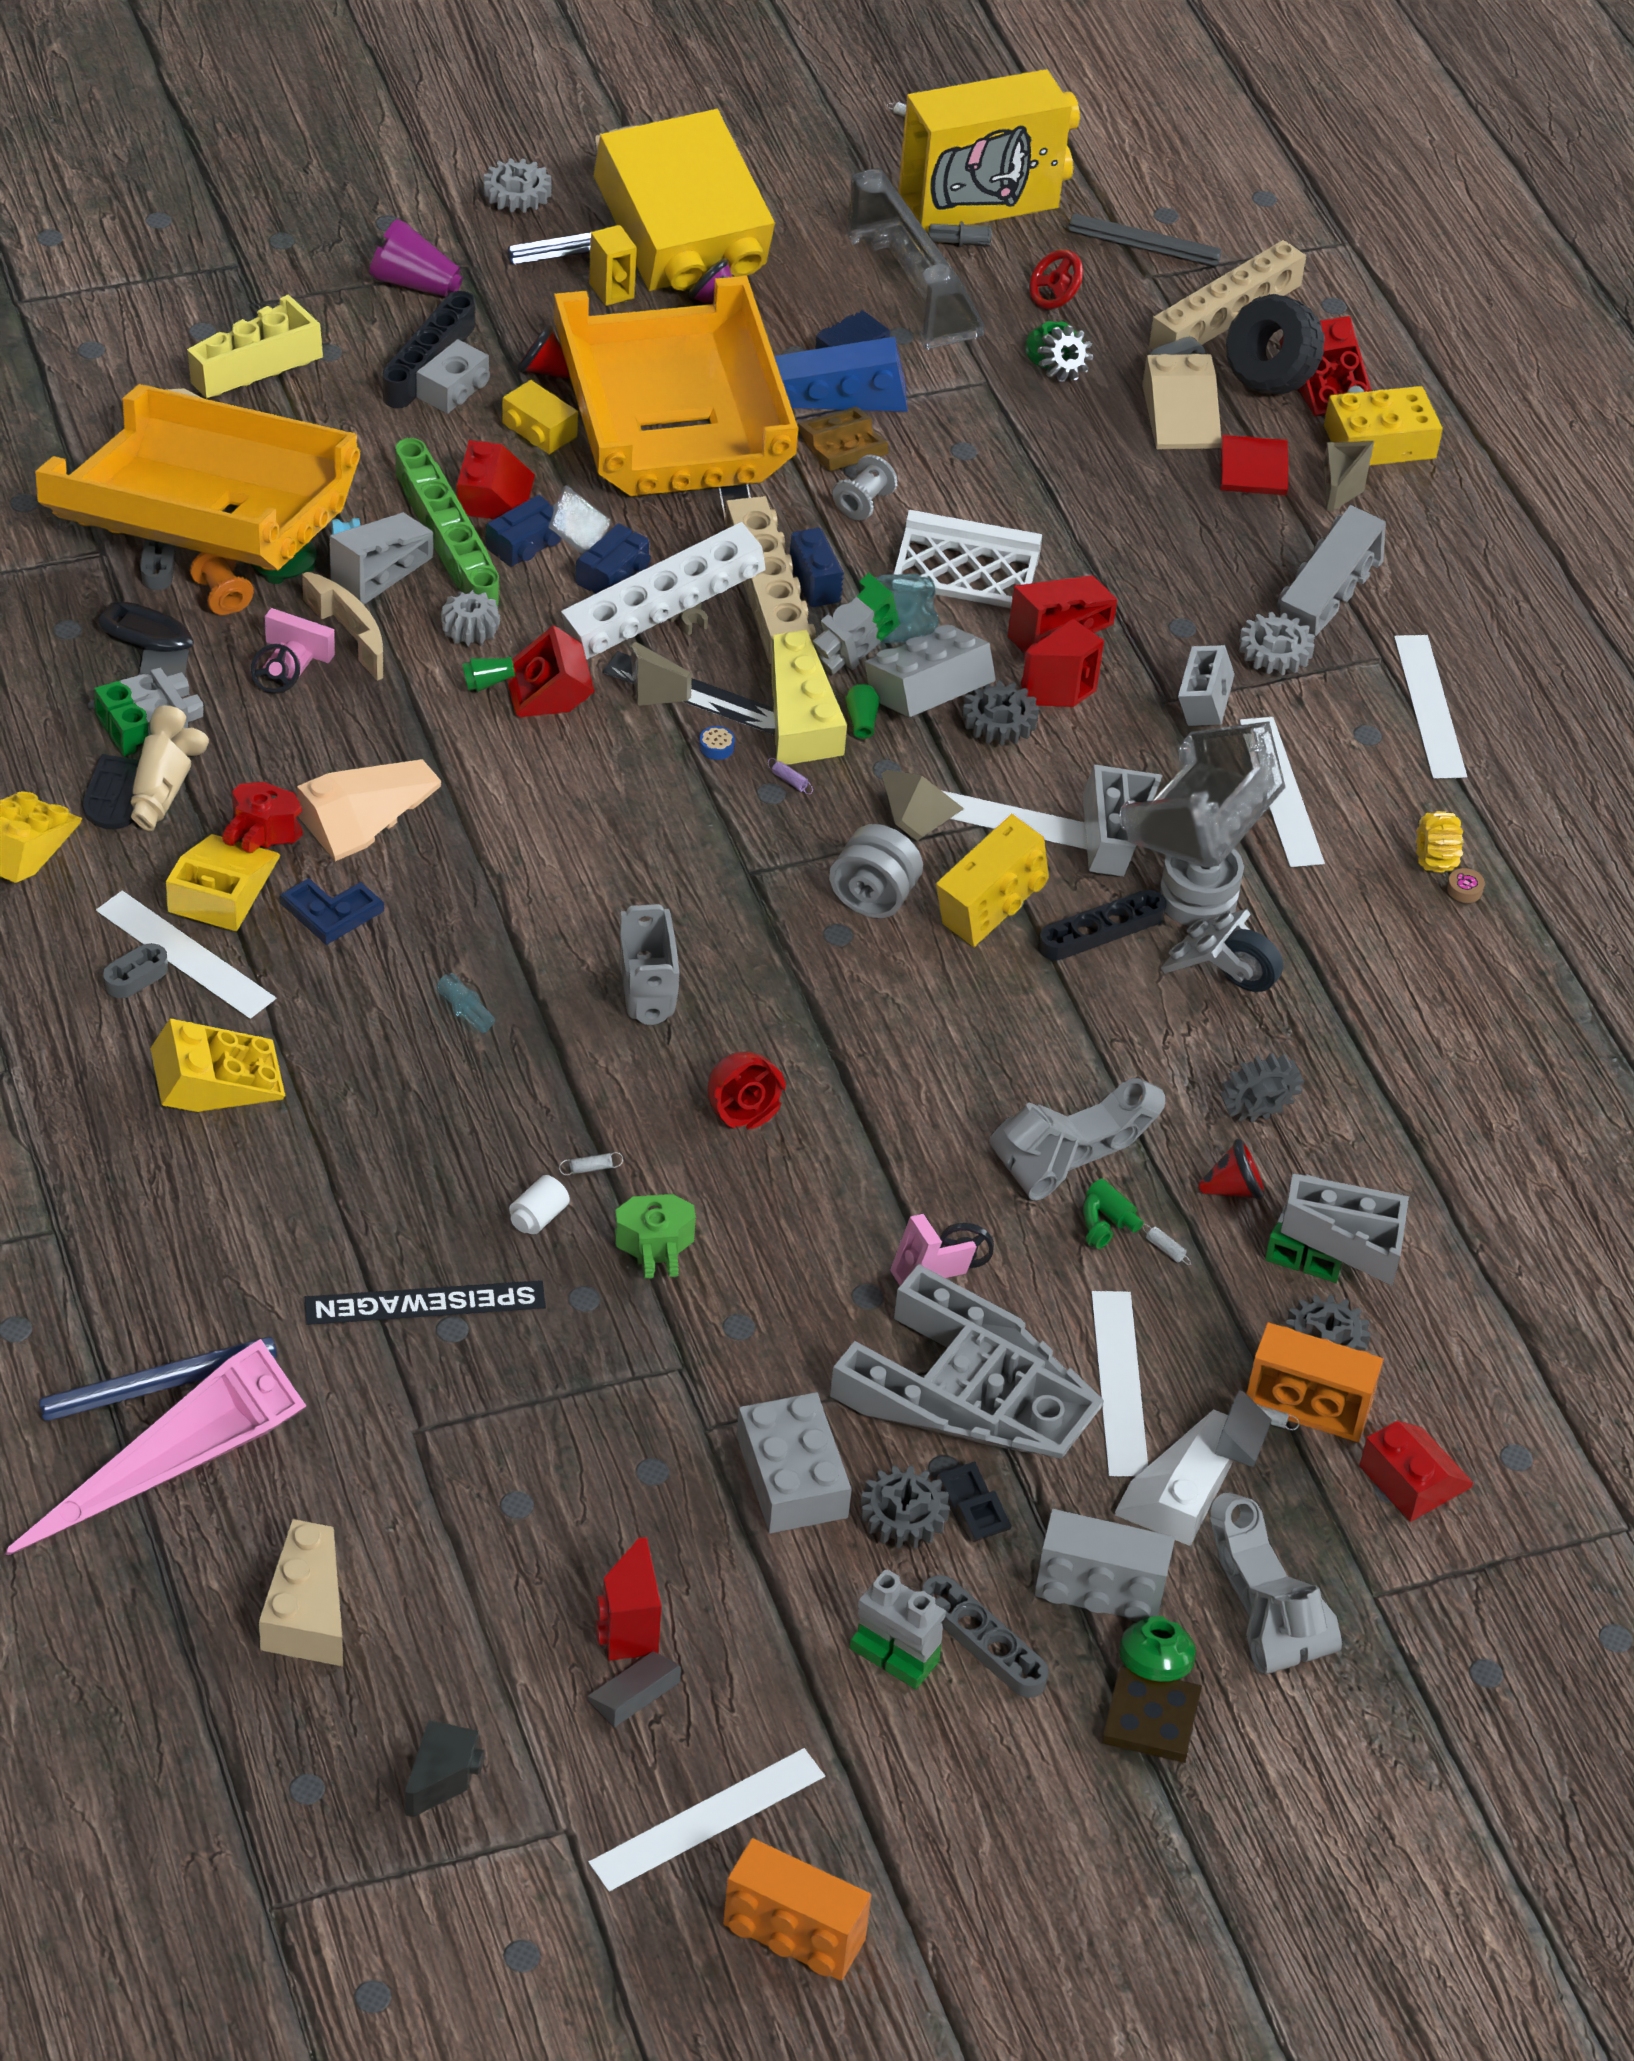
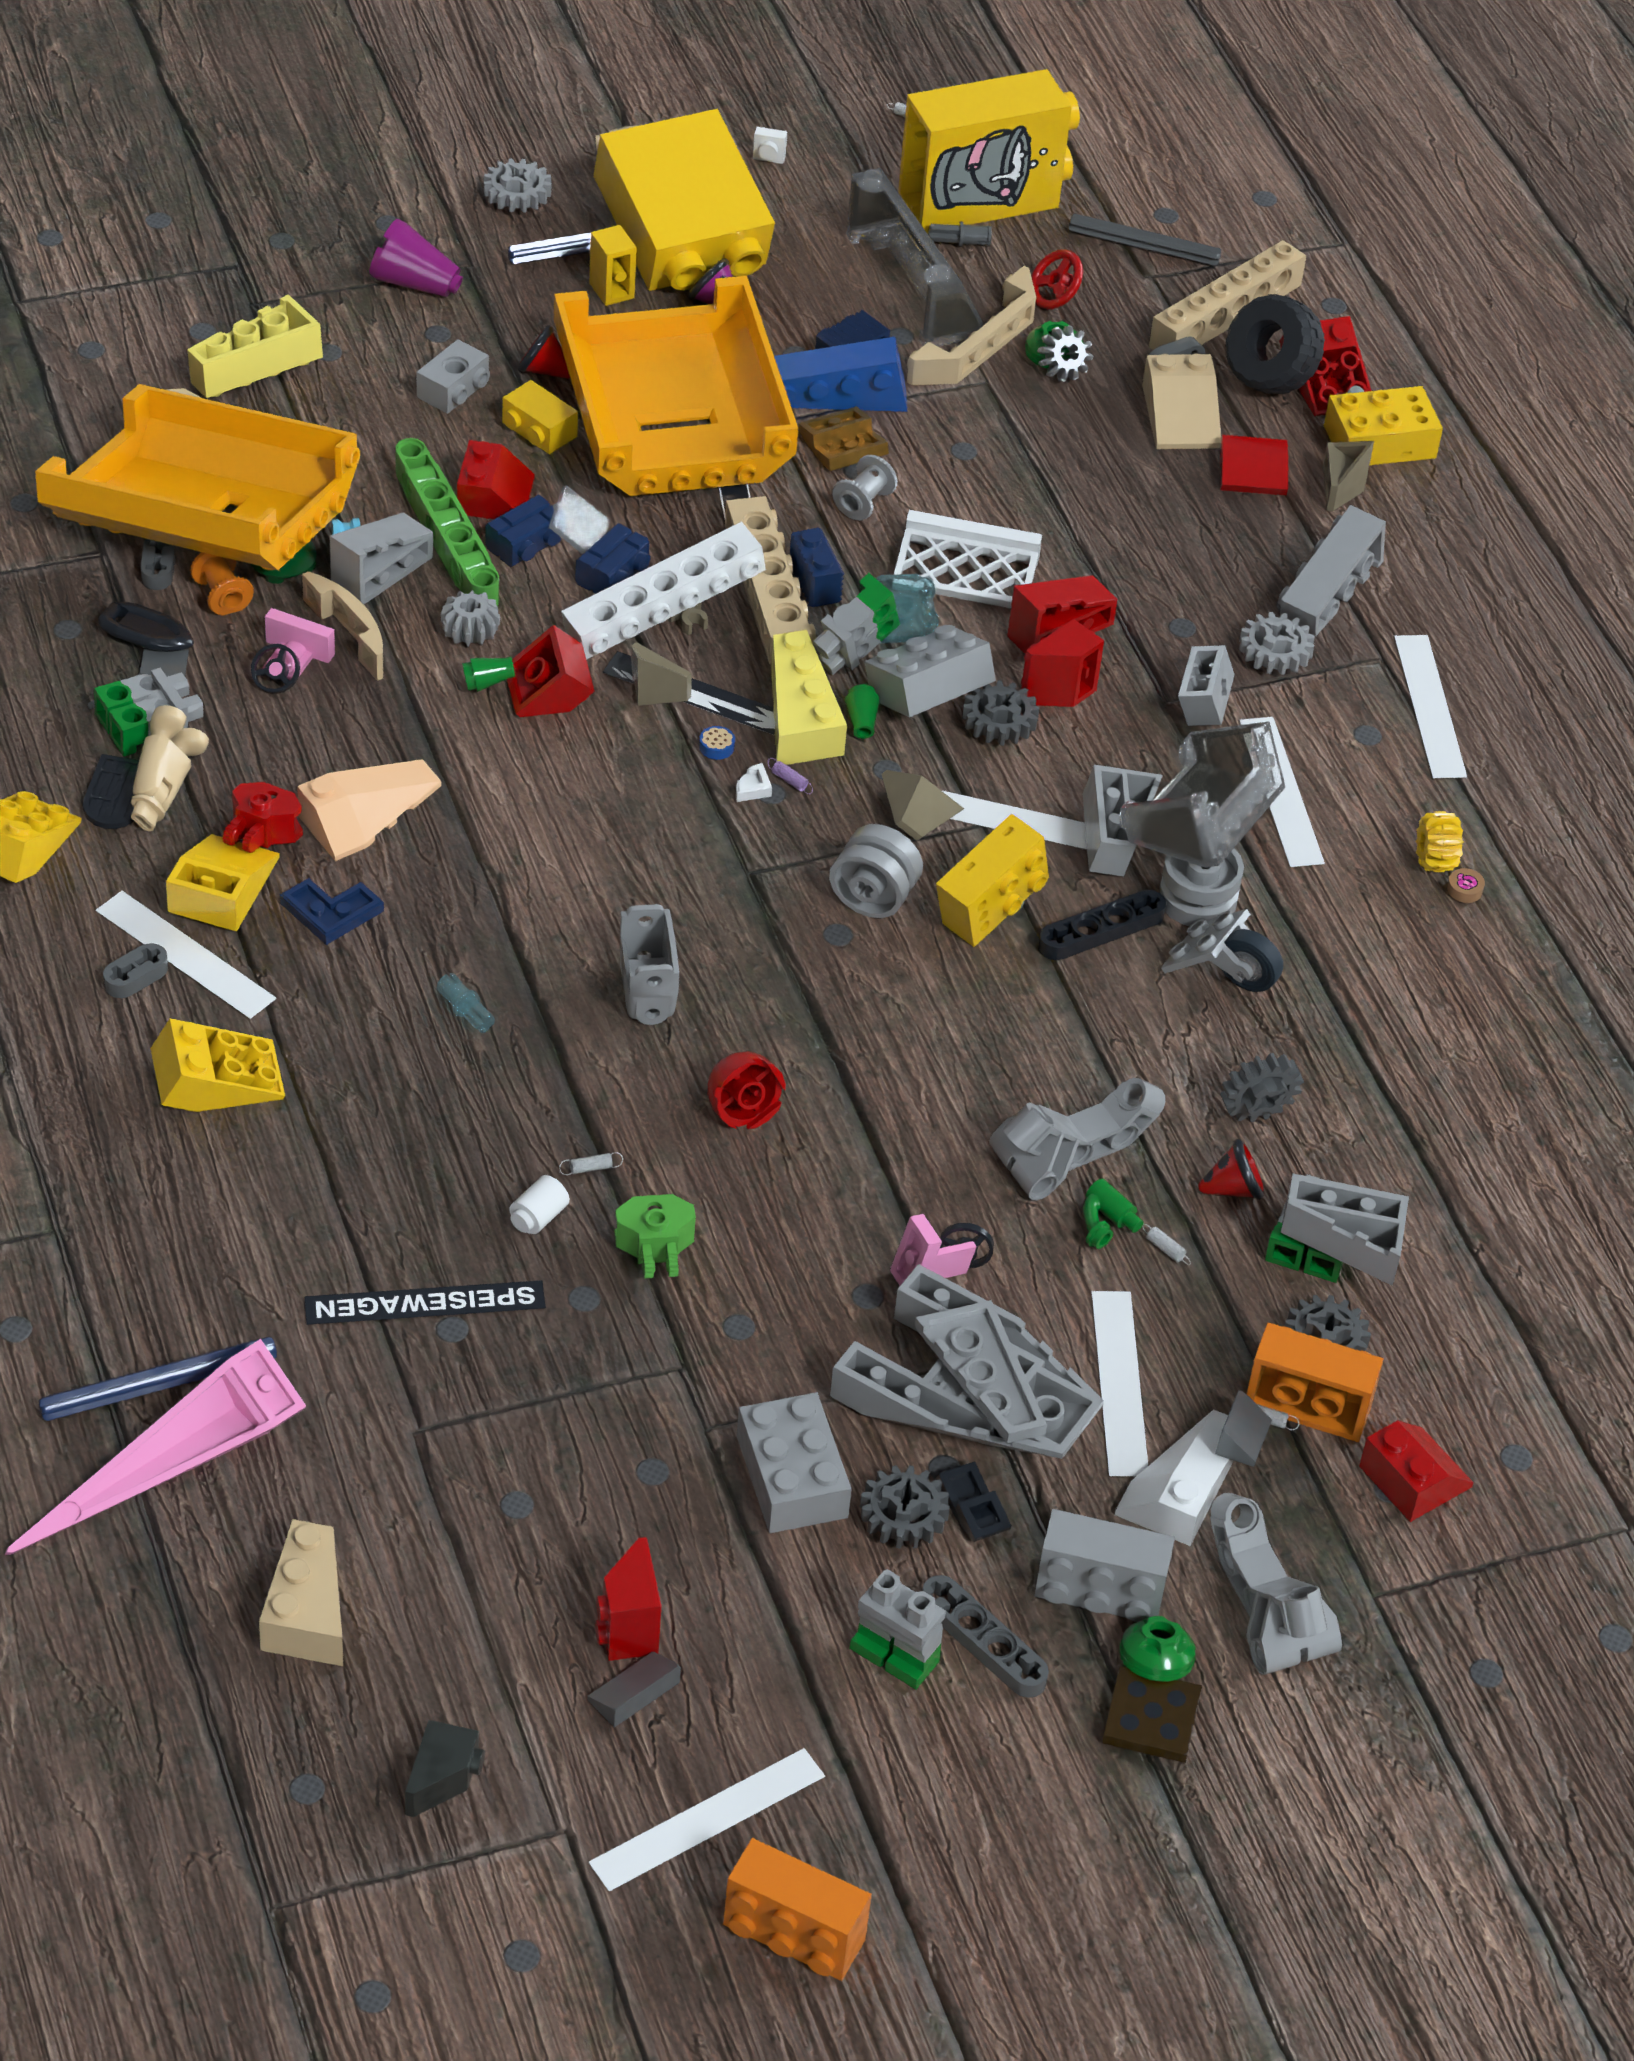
(449, 322): black beam -> none
(753, 784): none -> white tile
(770, 145): none -> white plate
(936, 366): none -> tan slope
(984, 1363): none -> light grey wing

